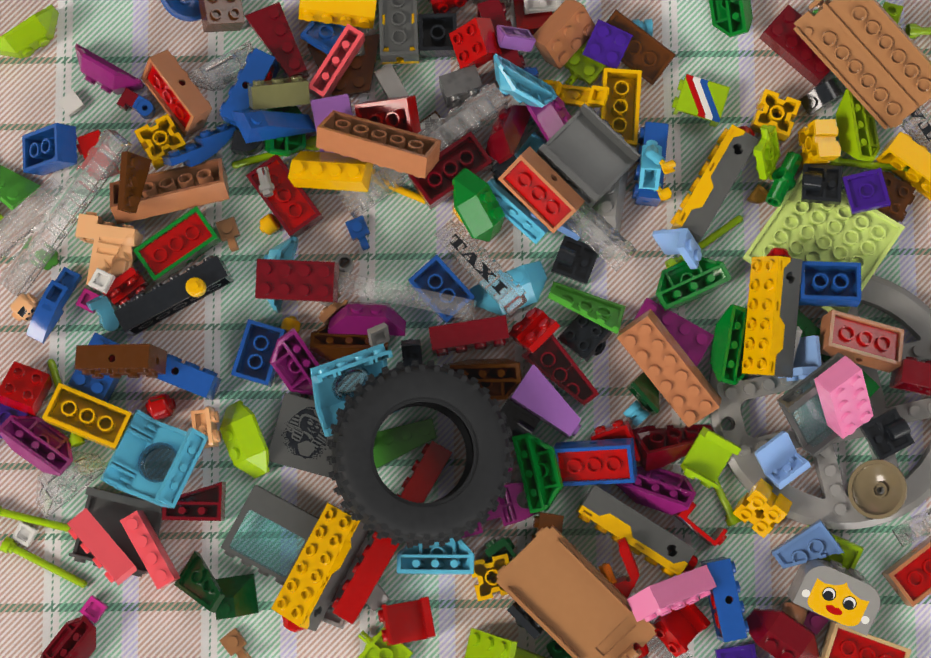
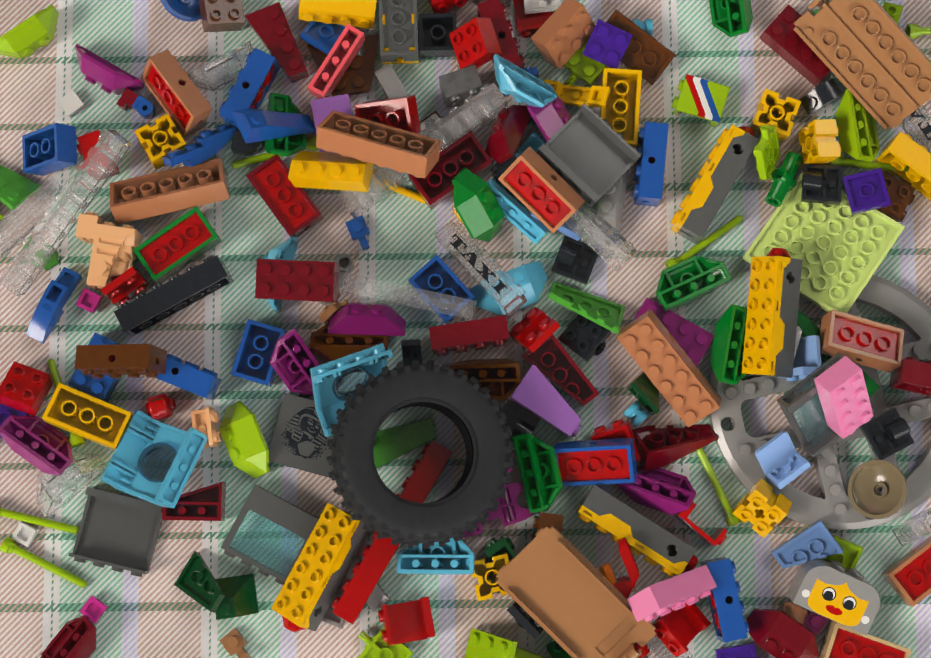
(24, 307): light nougat head -> none
(101, 280): white tile -> none
(101, 546): coral brick -> none
(105, 312): medium azure leg -> none
(132, 180): reddish brown wing -> none
(150, 549): coral brick -> none
(195, 287): yellow piece -> none
(228, 231): medium nougat plate -> none
(266, 186): light grey animal -> none
(269, 224): yellow piece -> none
(278, 92): olive wedge -> none
(289, 323): yellow piece -> none
(378, 334): light grey plate -> none
(515, 38): medium lavender slope -> none
(650, 169): medium azure torso -> none
(679, 242): light blue bracket -> none
(708, 457): lime panel -> none
(758, 195): pearl gold tile -> none
(830, 284): blue brick -> none

